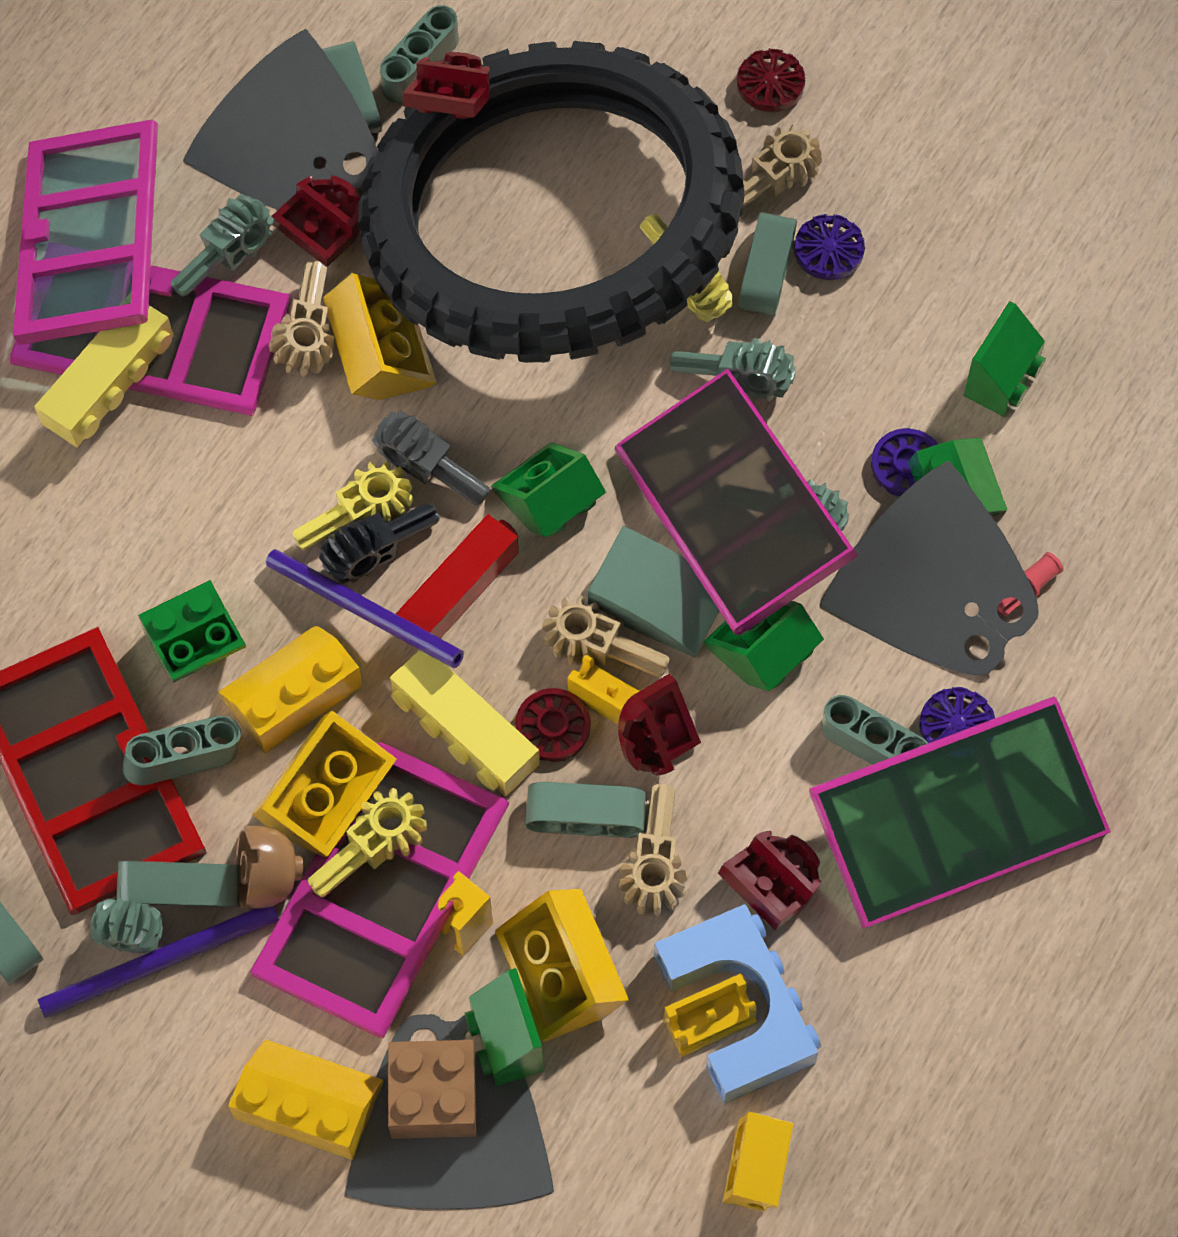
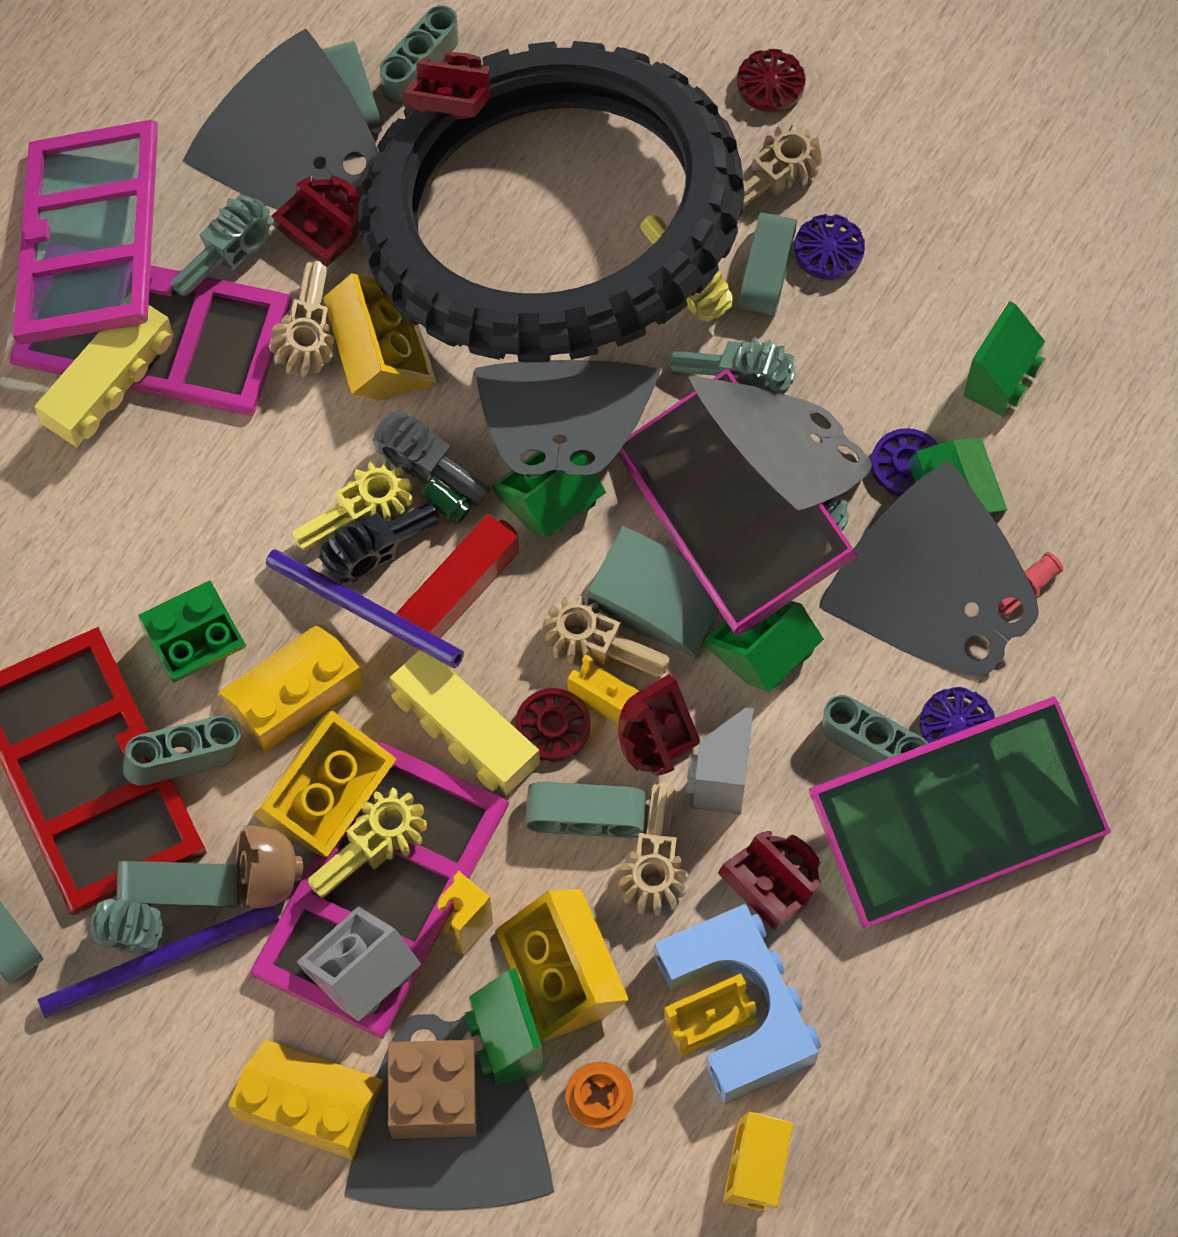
(359, 963): none -> light grey slope
(446, 501): none -> dark green pin
(580, 399): none -> dark grey piece
(603, 1076): none -> orange gear
(720, 767): none -> light grey slope
(777, 441): none -> piece

